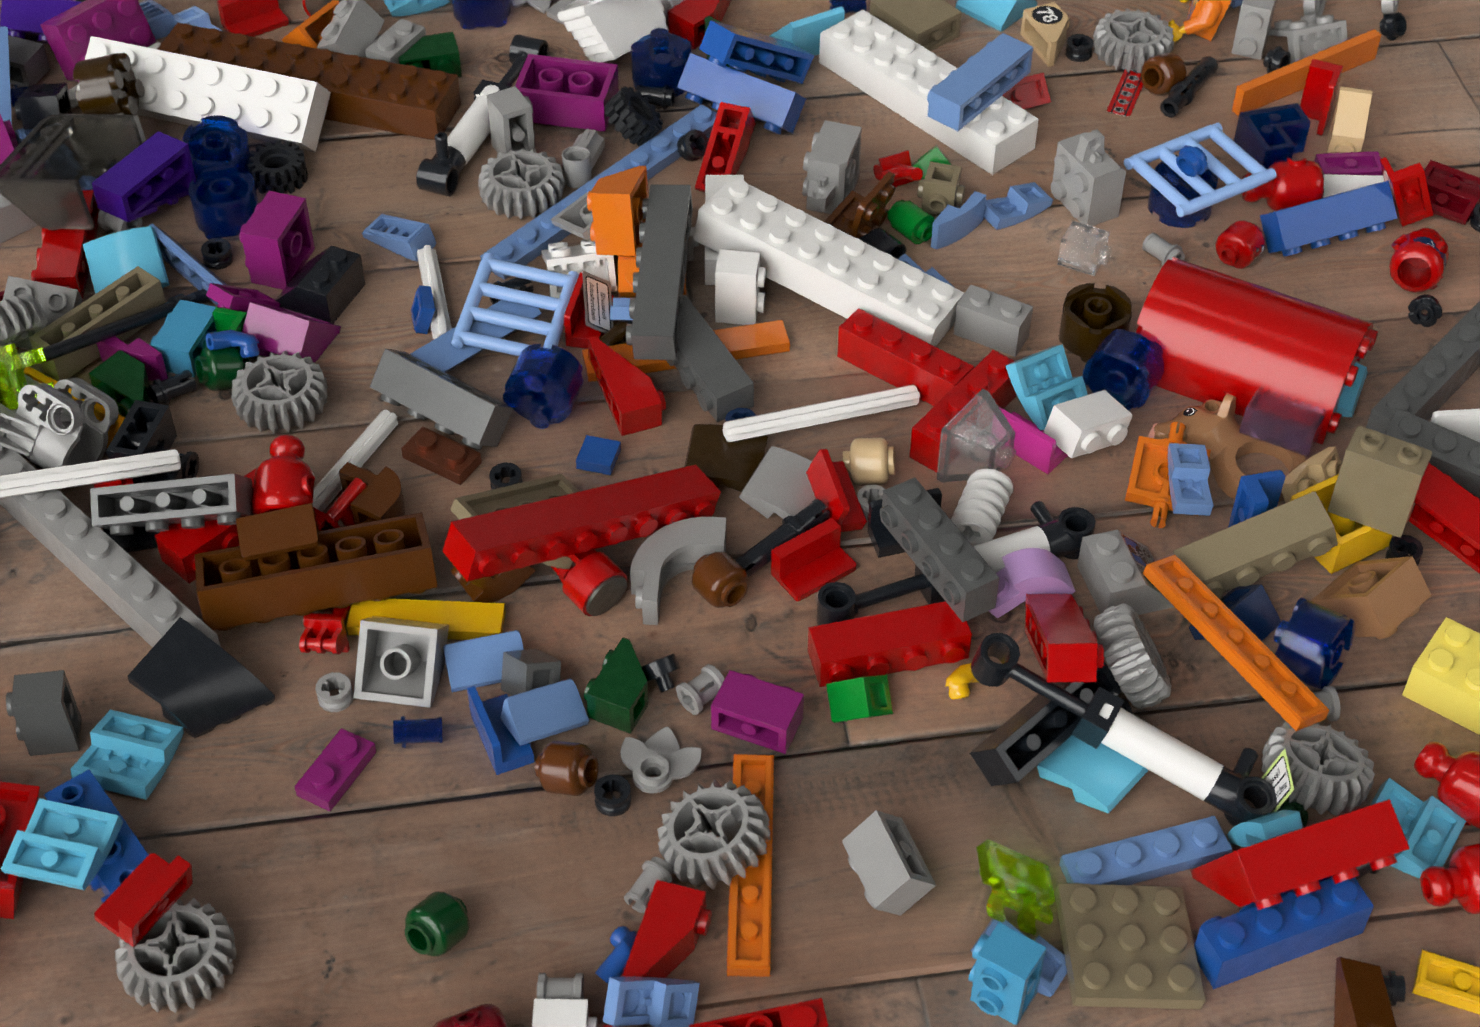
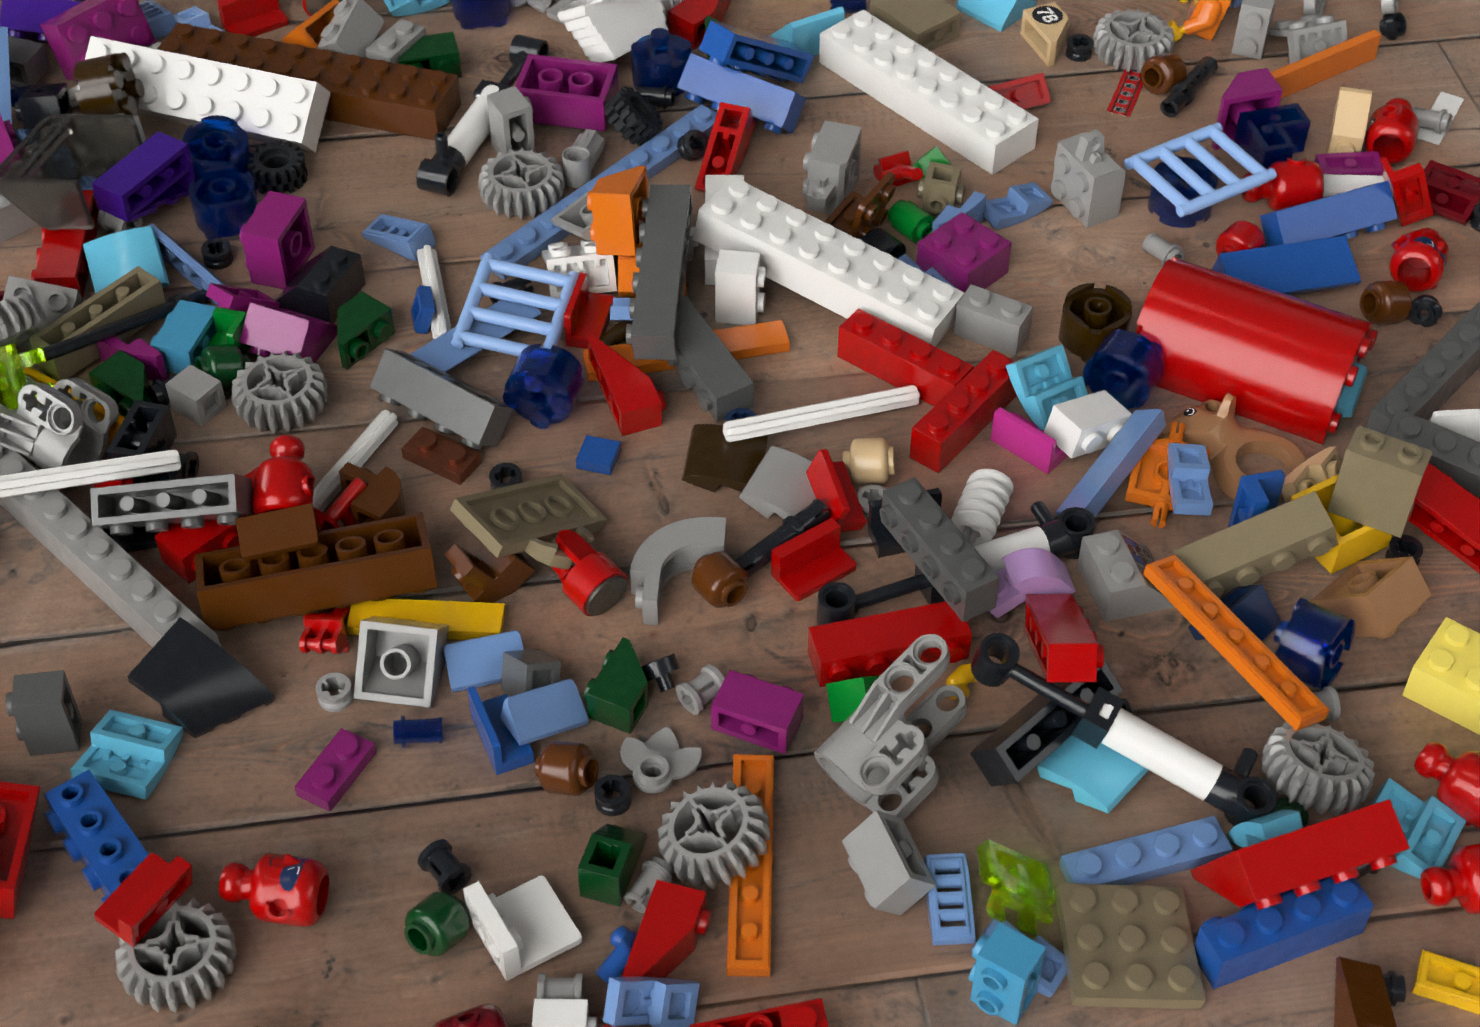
(62, 844): medium azure slope -> none
(196, 395): none -> light grey panel
(233, 338): blue arm -> none
(279, 888): none -> red piece
(362, 327): none -> dark green slope
(444, 866): none -> black bush
(521, 925): none -> white bracket
(577, 522): red brick -> none
(597, 302): sticker -> none
(609, 863): none -> dark green slope
(881, 747): none -> light grey piece
(950, 872): none -> medium blue slope
(965, 253): none -> magenta brick
(975, 440): clear slope -> none
(979, 81): medium blue brick -> none
(1084, 248): clear brick -> none
(1116, 461): none -> medium blue slope
(1132, 656): light grey gear -> none
(1192, 161): blue plate -> none
(1247, 92): none -> magenta slope
(1276, 59): black plate -> none
(1280, 778): sticker -> none
(1282, 422): clear purple brick -> none
(1294, 266): none -> blue brick
(1320, 92): red panel -> none
(1386, 302): none -> reddish brown head
(1393, 131): none -> red piece
(1434, 120): none -> light grey pin
(1443, 101): none -> white sticker

